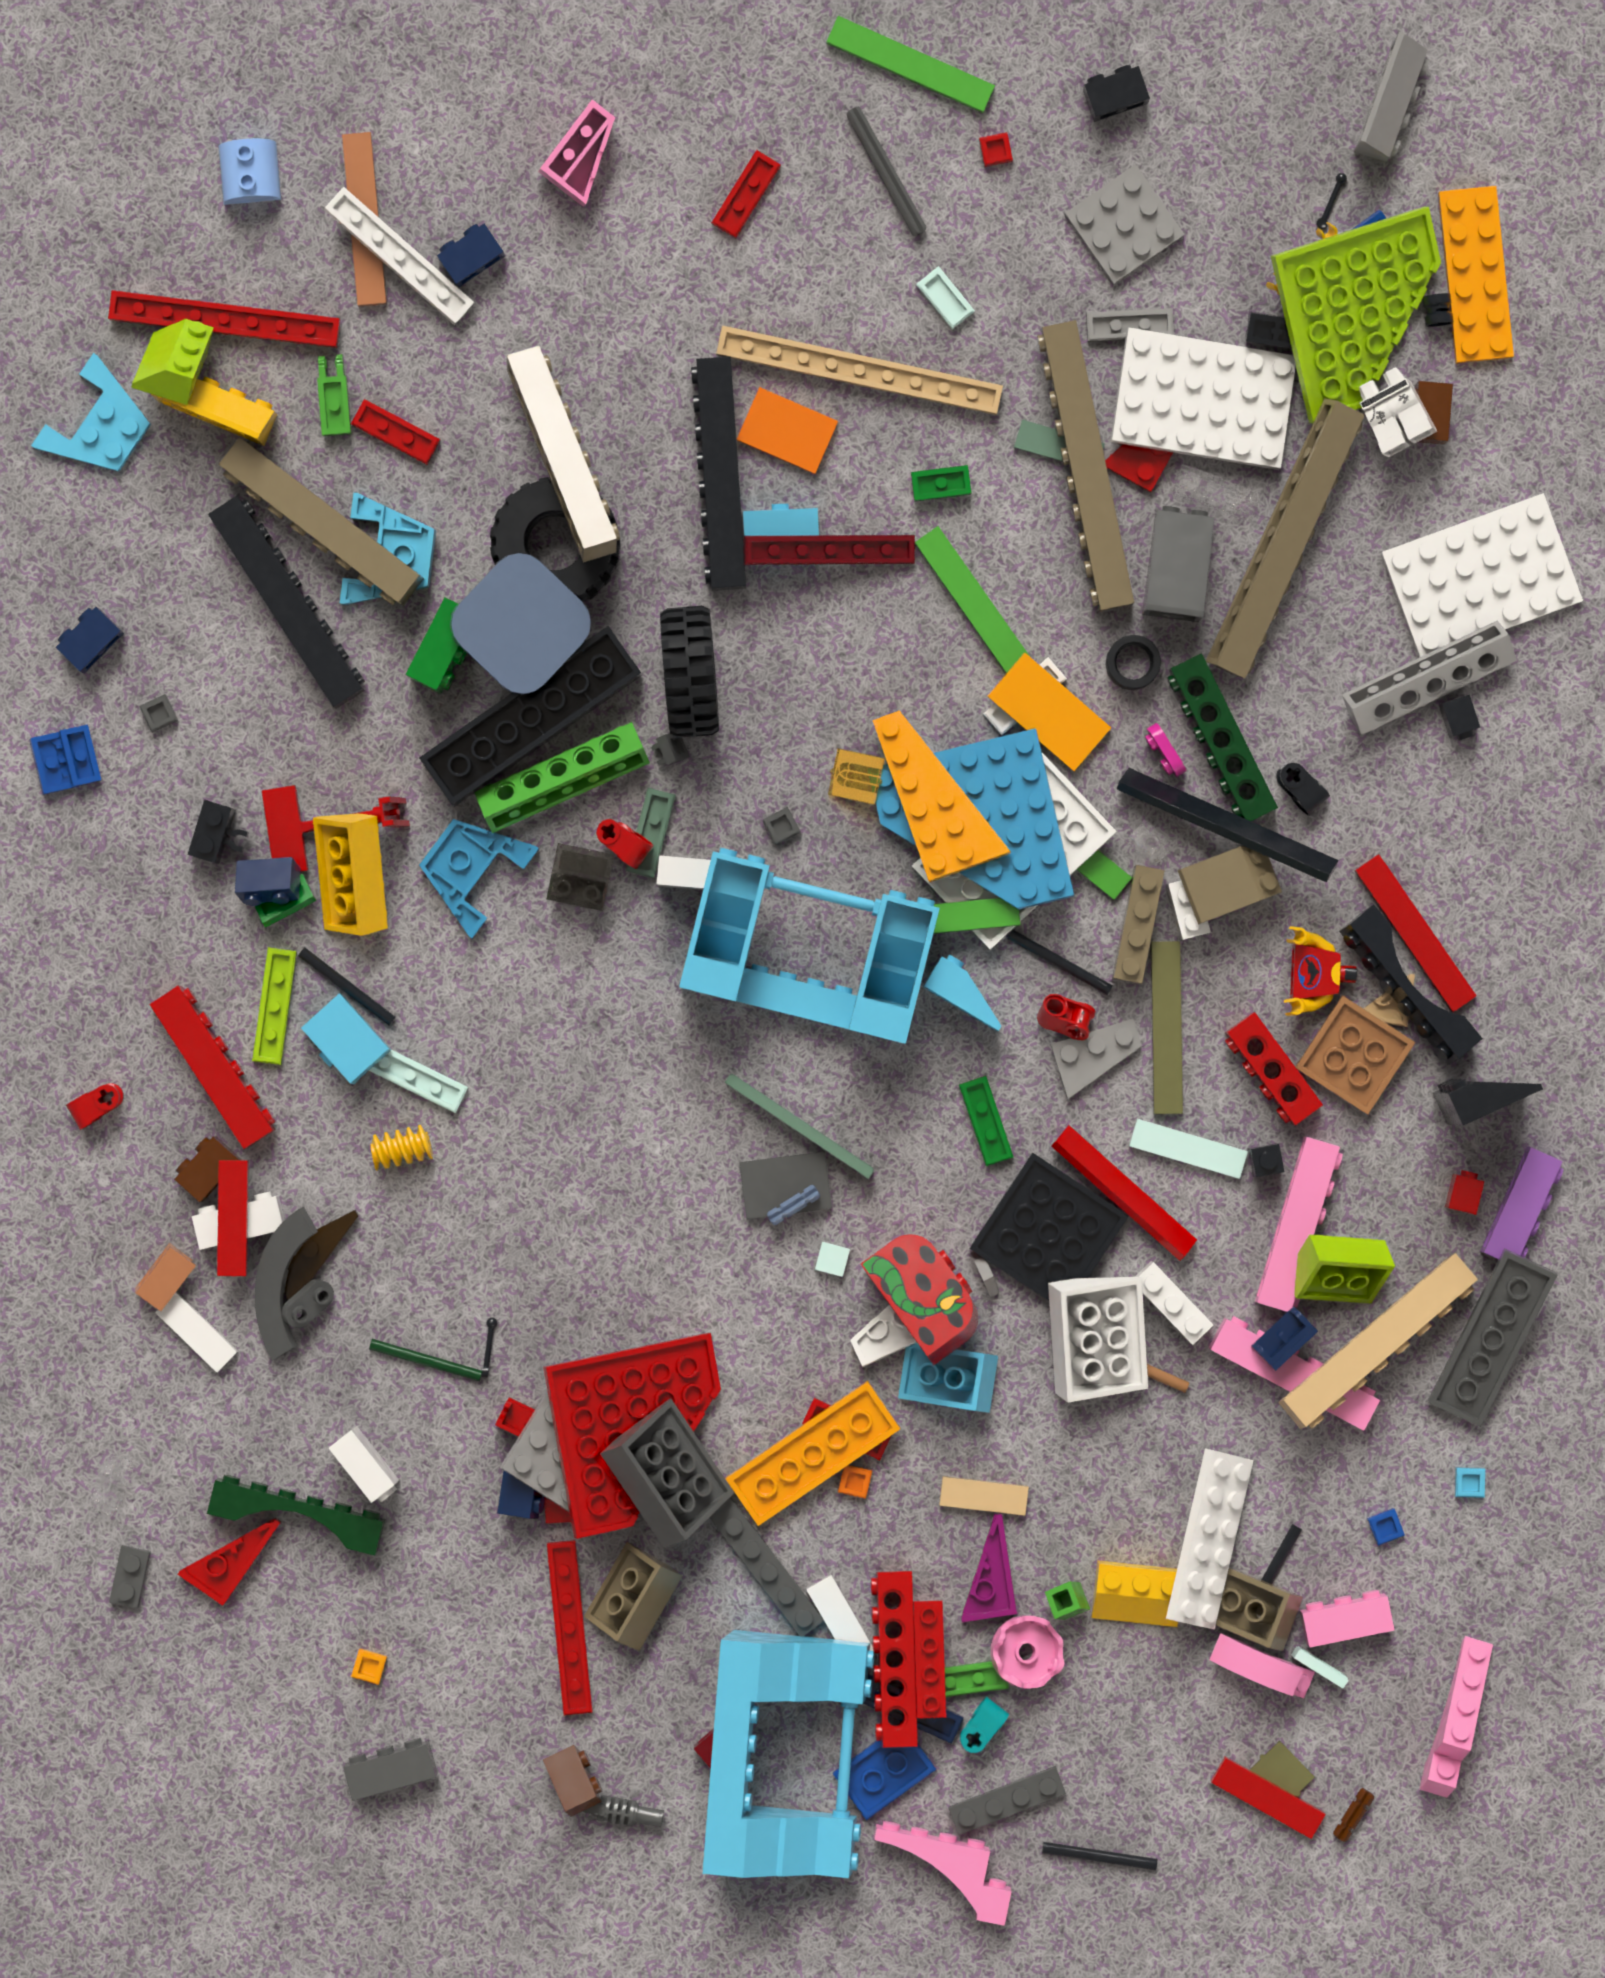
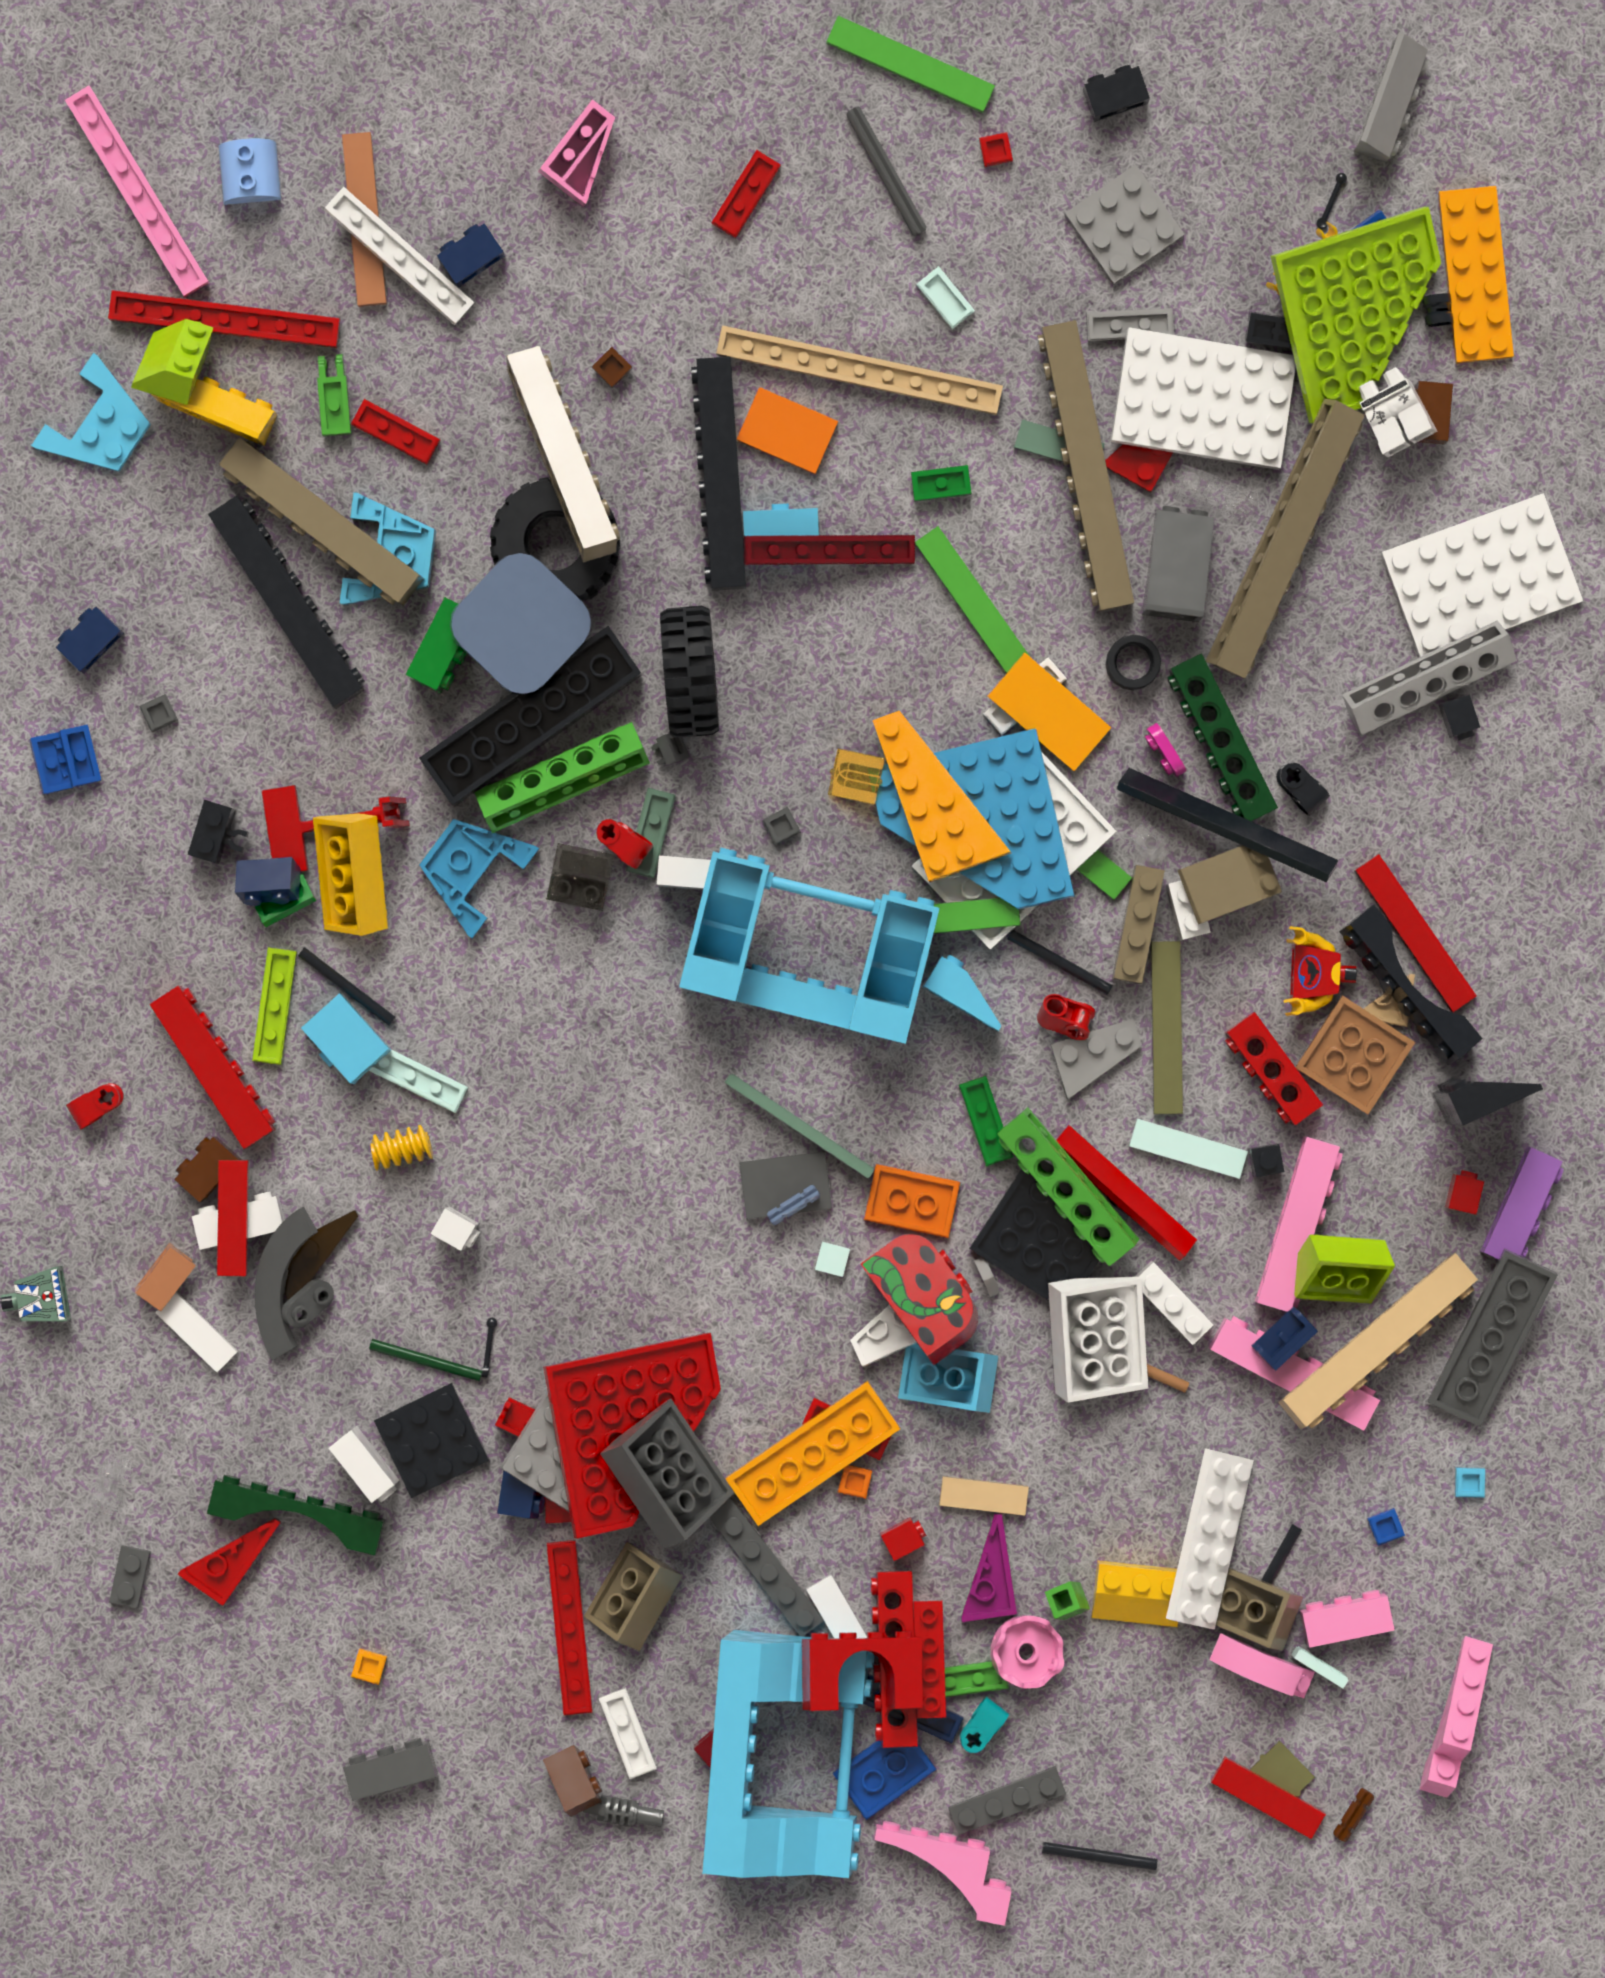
(39, 1297): none -> torso
(137, 191): none -> bright pink plate
(431, 1440): none -> black plate
(456, 1229): none -> white brick
(612, 367): none -> reddish brown plate
(627, 1733): none -> white tile
(825, 1656): none -> red arch
(903, 1538): none -> red brick
(912, 1200): none -> orange tile
(1066, 1170): none -> bright green brick

